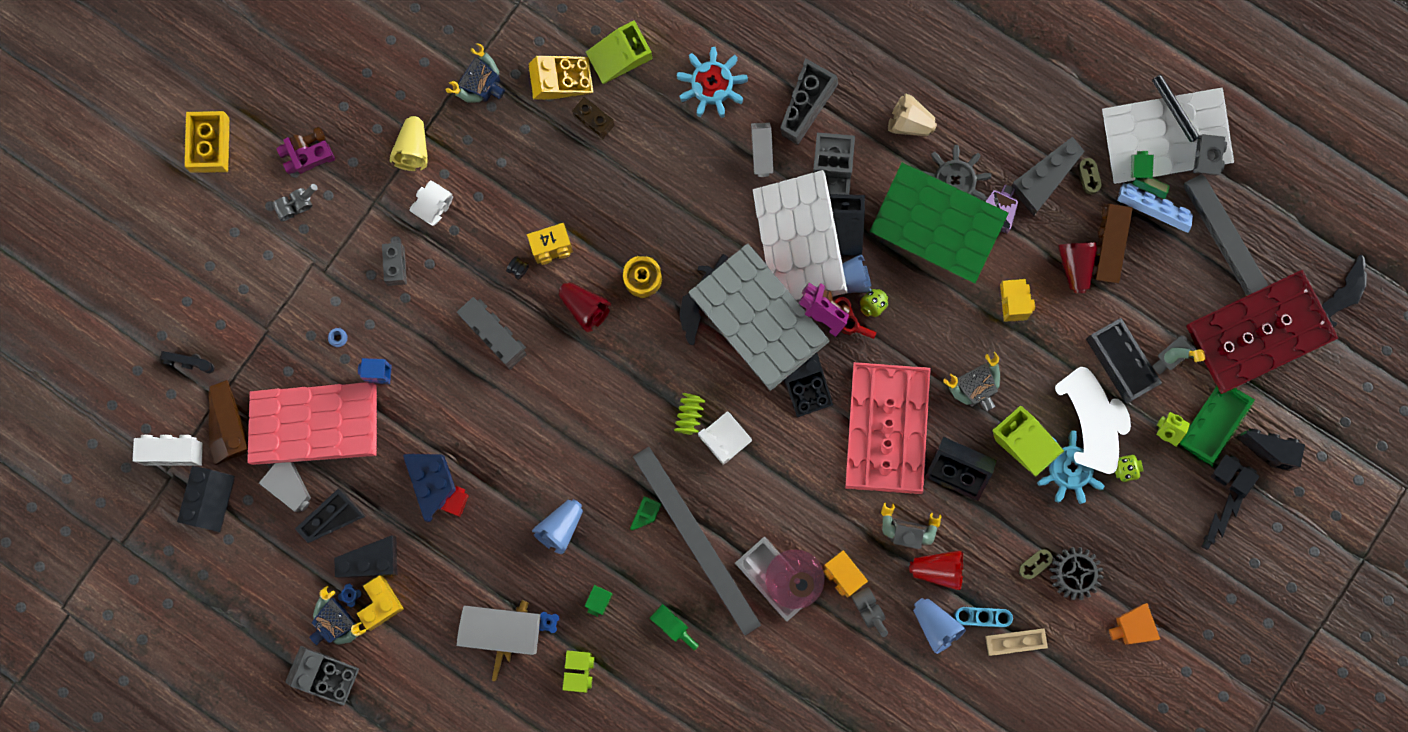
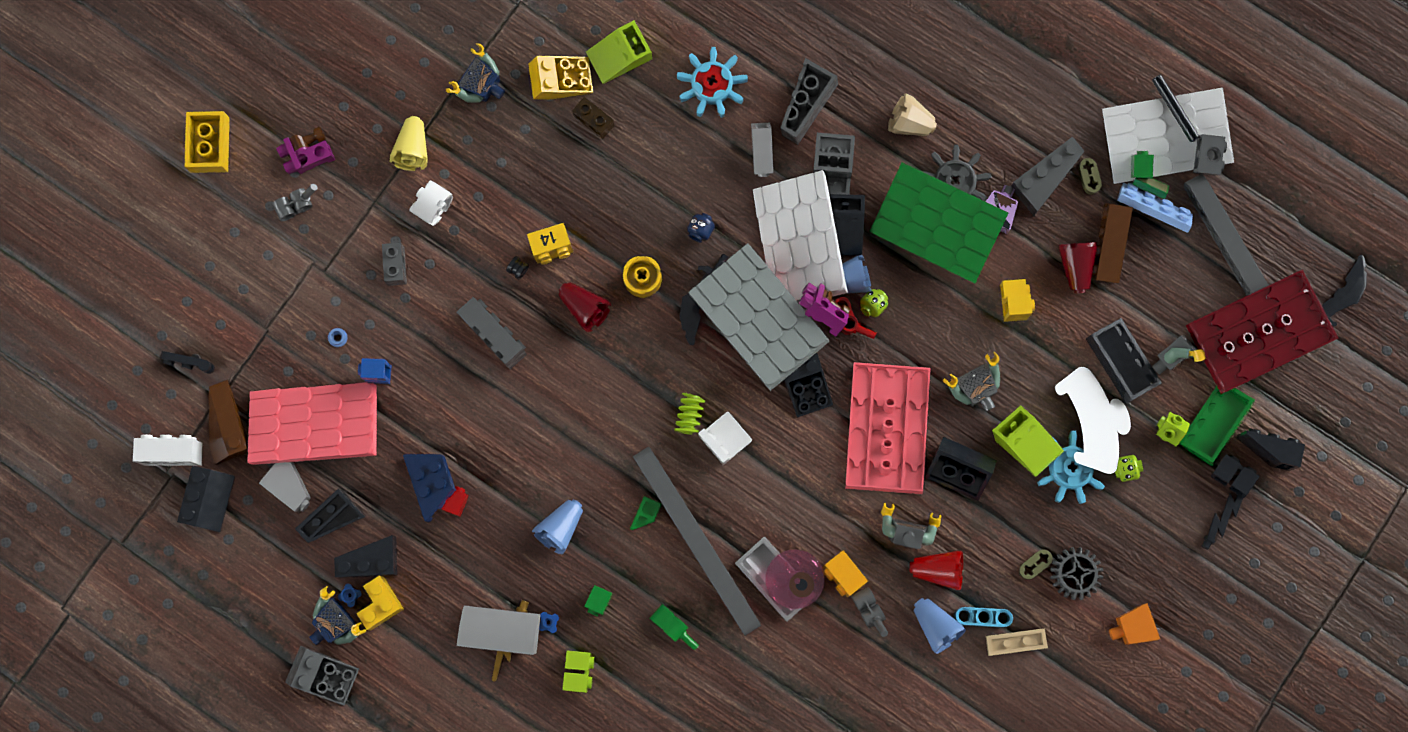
(700, 227): none -> dark blue head

